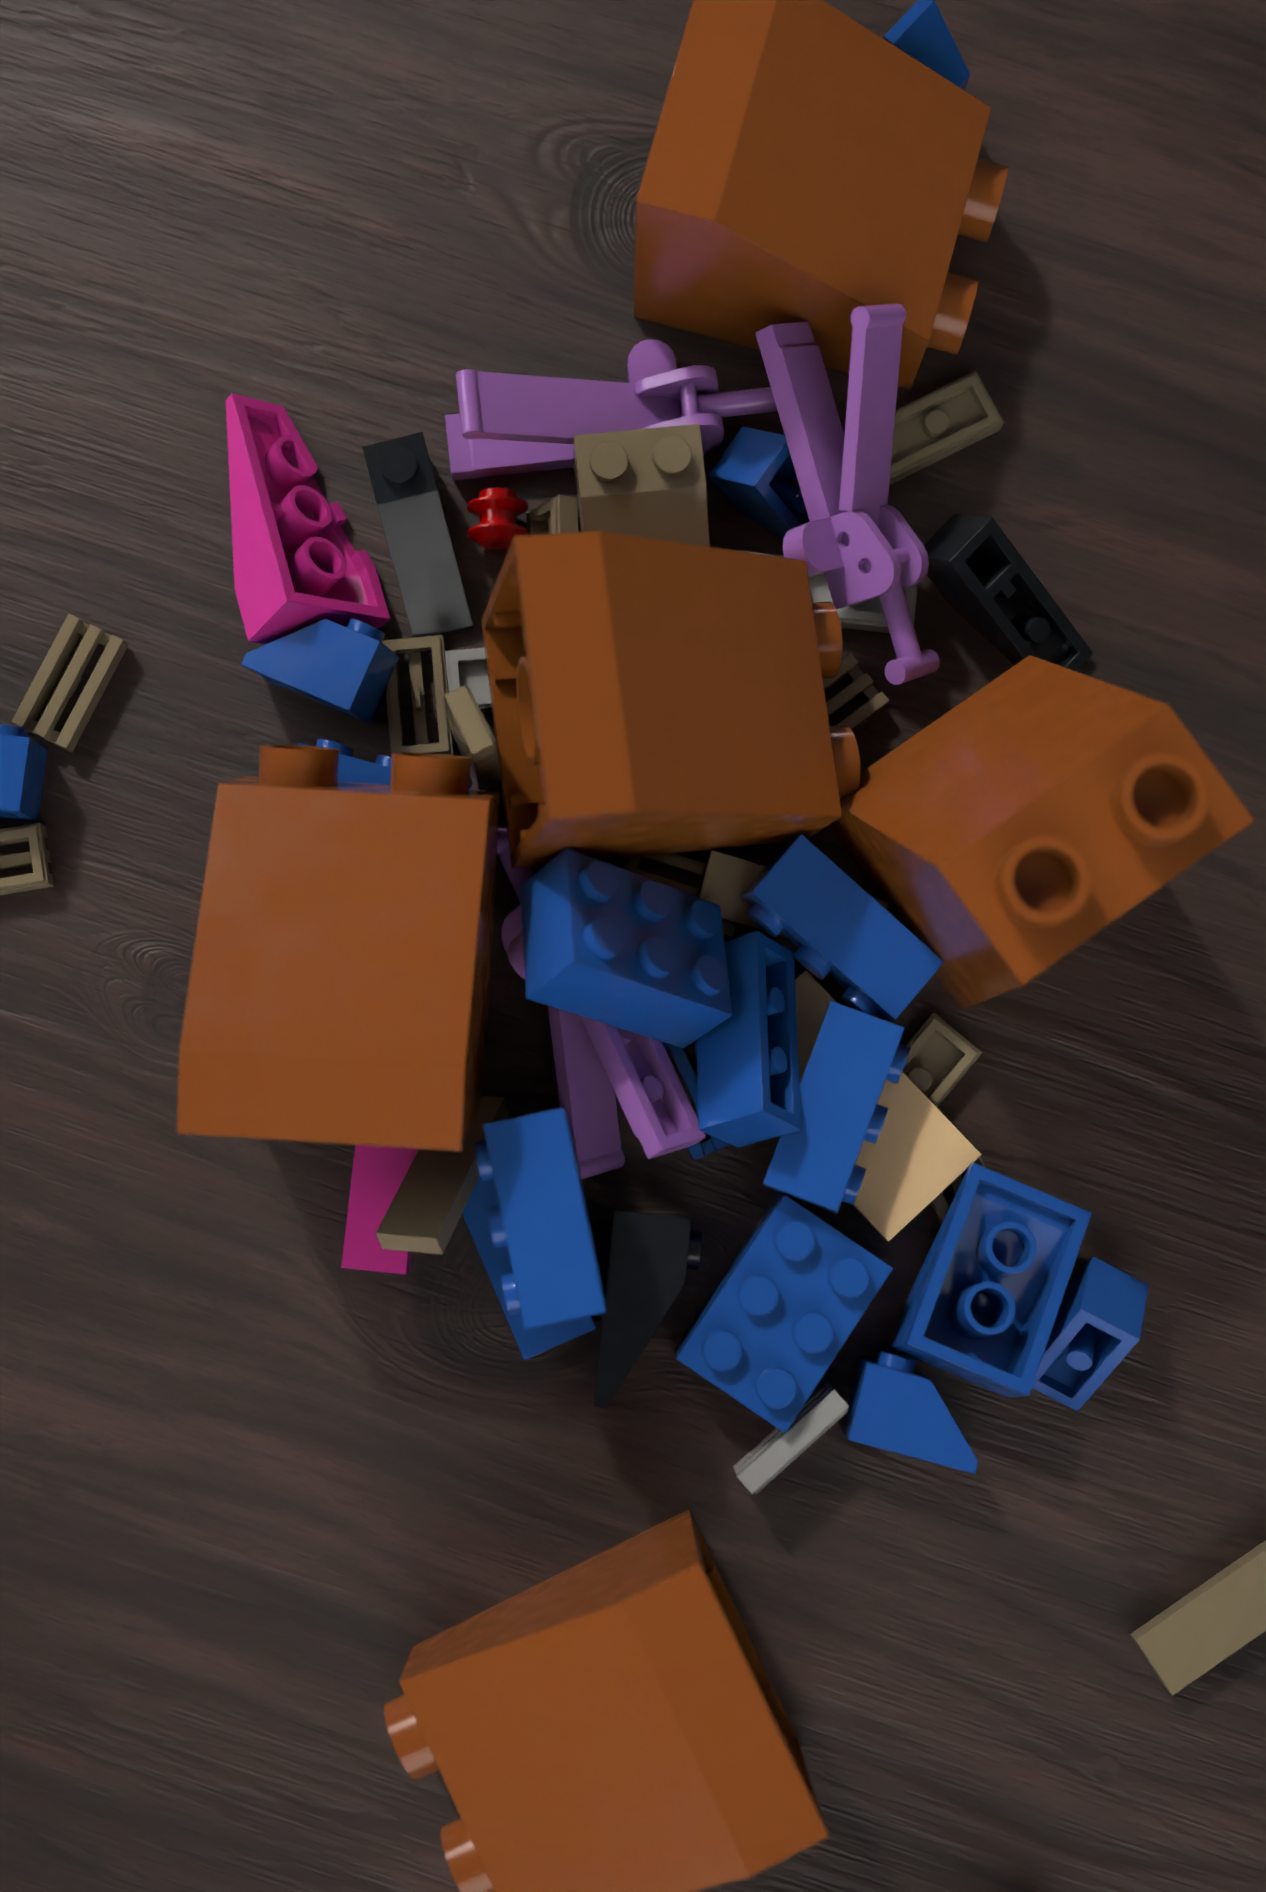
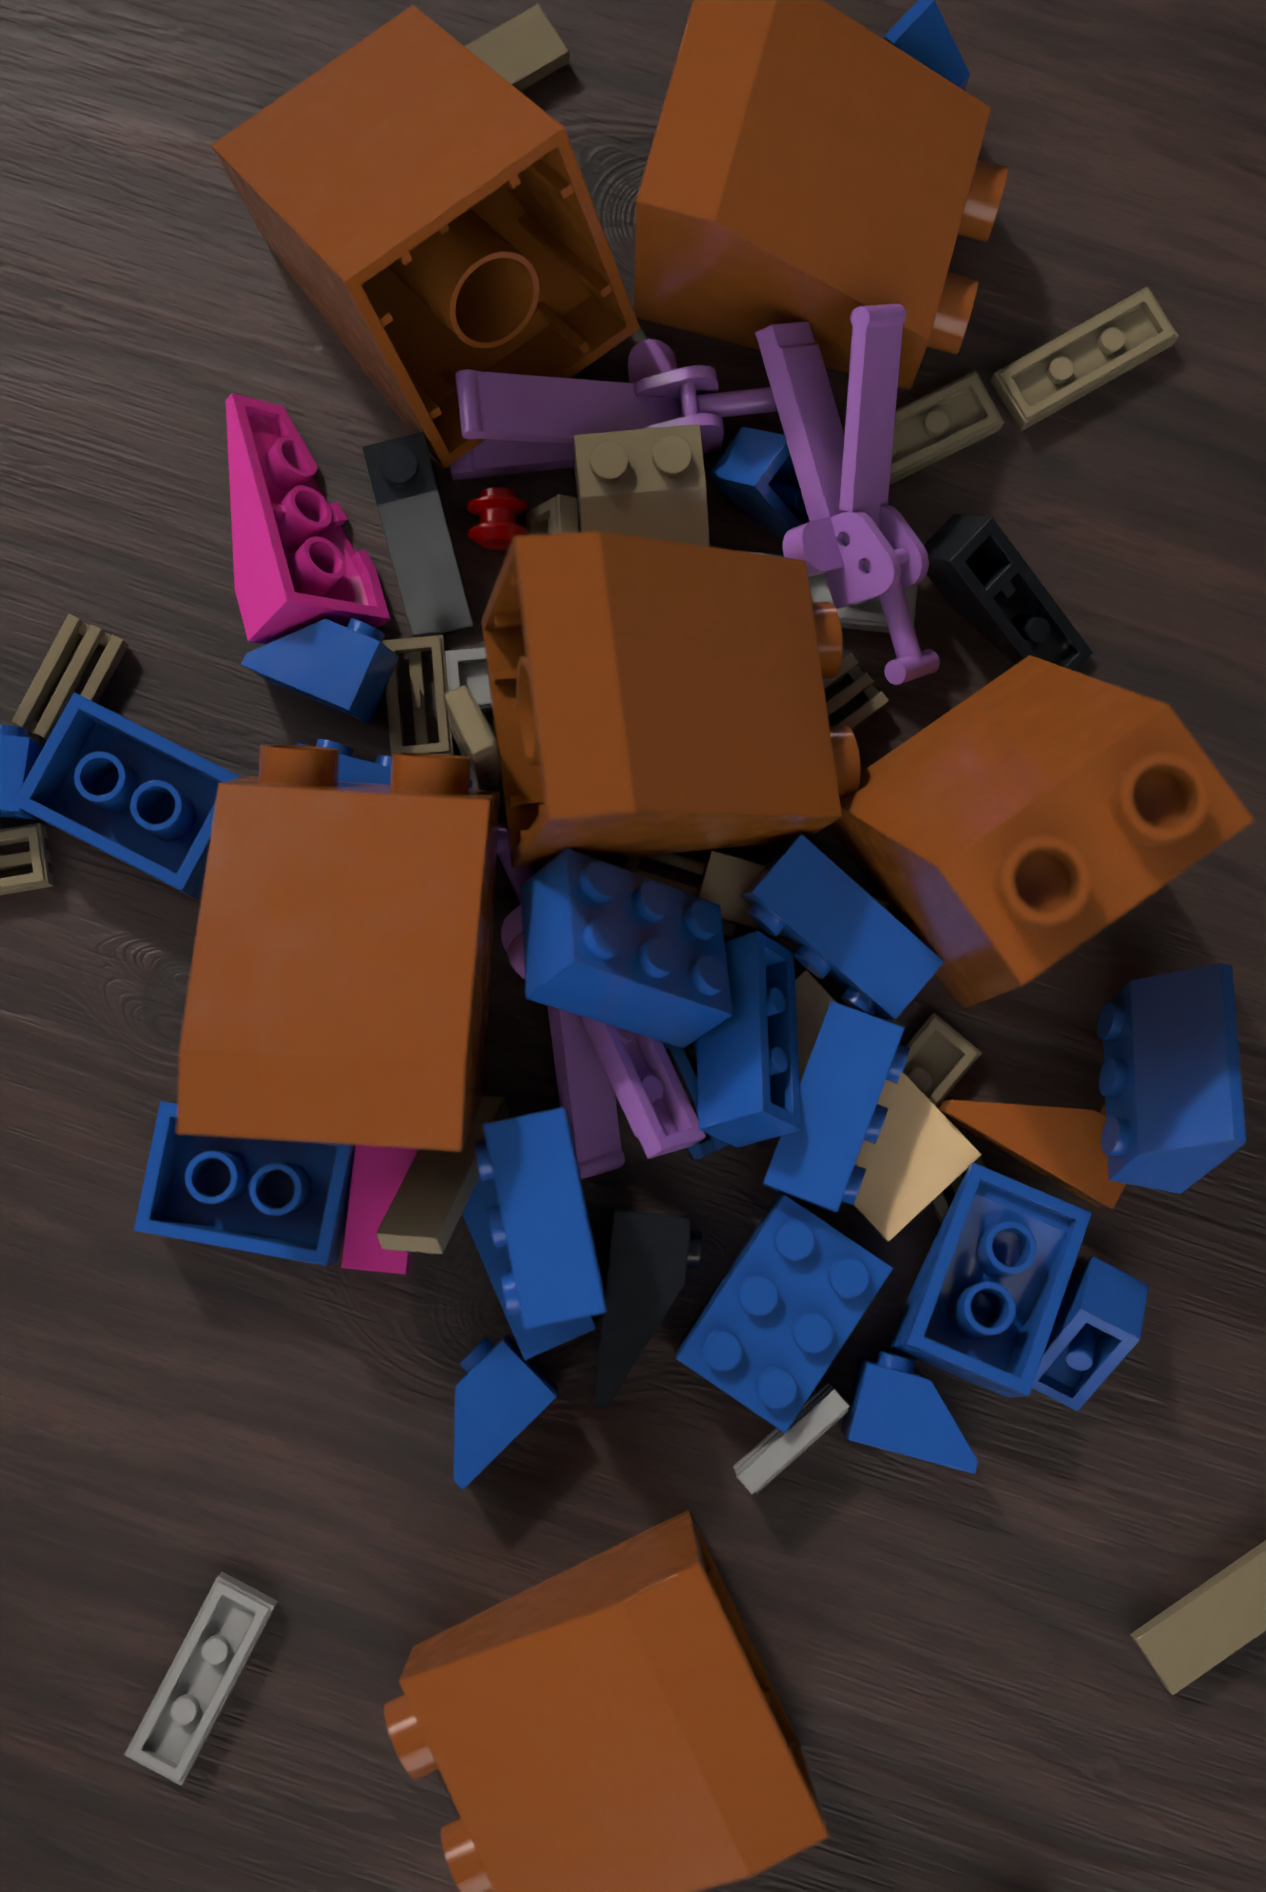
(126, 793): none -> blue brick
(201, 1678): none -> light grey tile
(246, 1192): none -> blue brick
(431, 222): none -> dark orange slope
(494, 1404): none -> blue slope
(522, 49): none -> dark tan tile
(1049, 1140): none -> dark orange slope
(1084, 358): none -> dark tan tile
(1171, 1078): none -> blue slope

